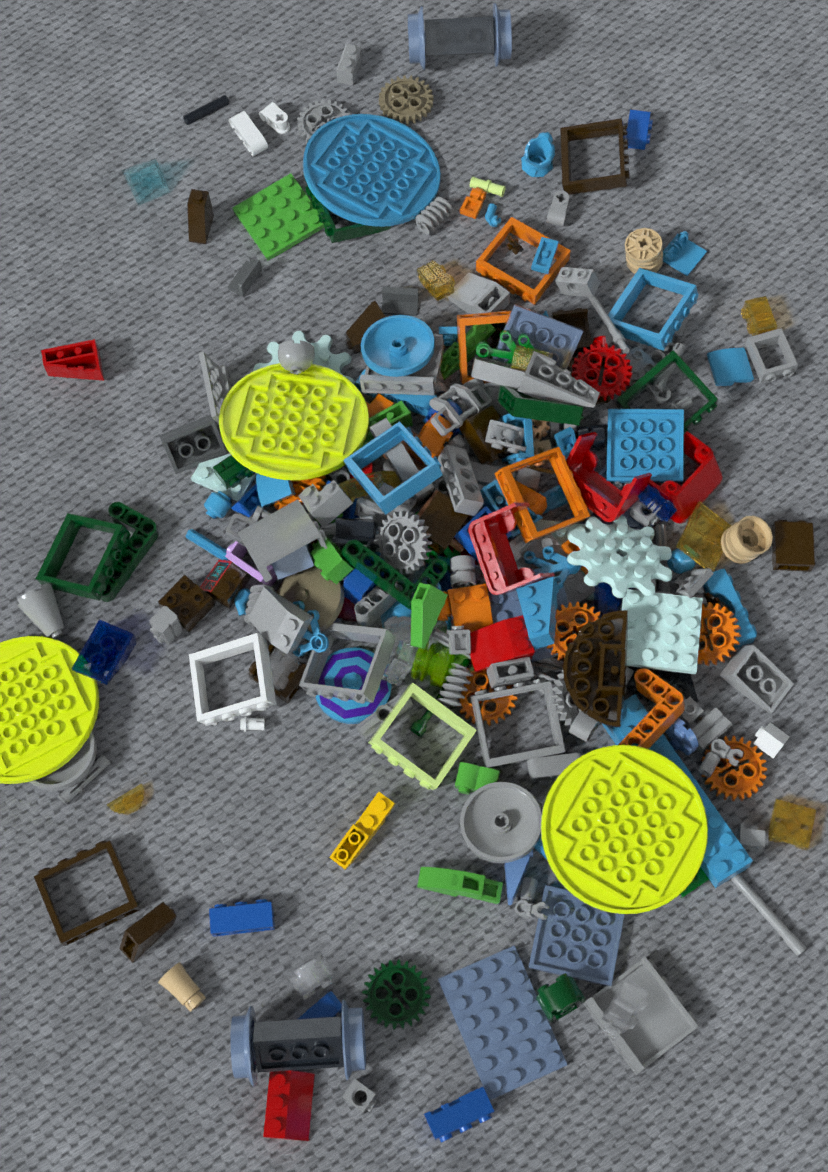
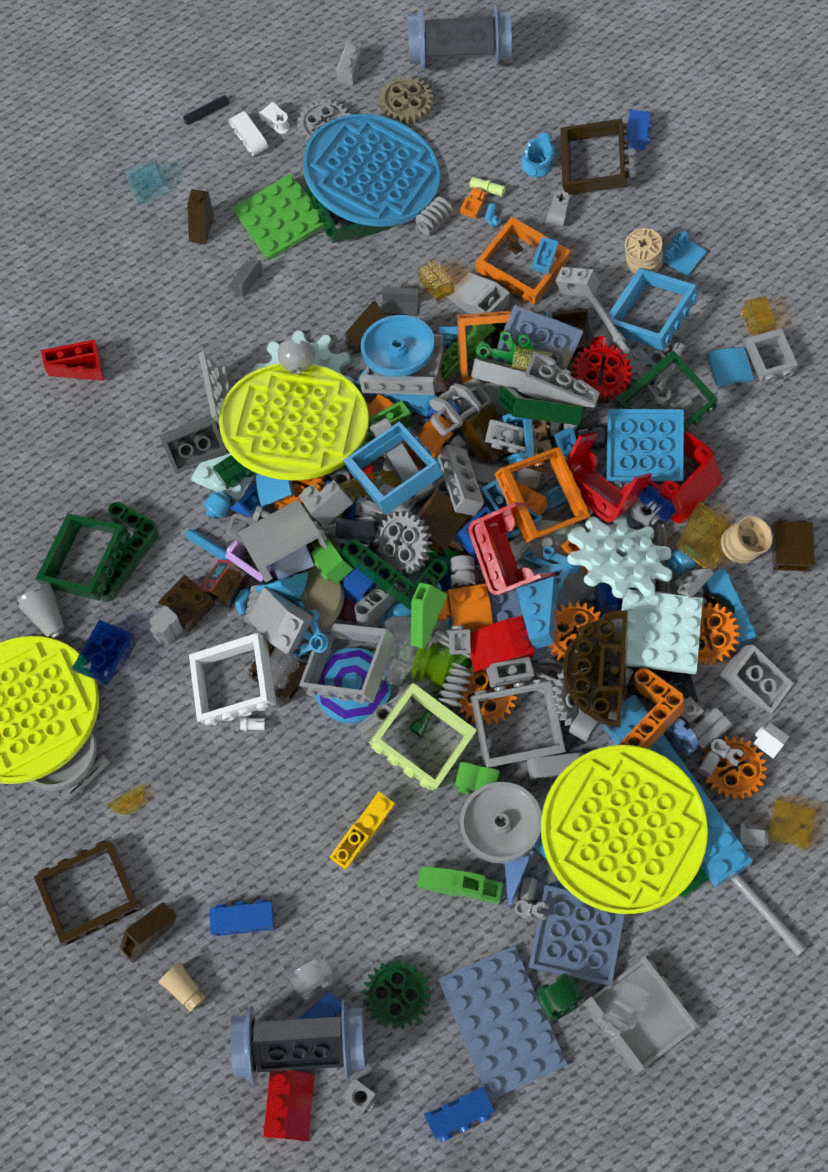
(288, 587): none -> dark azure slope

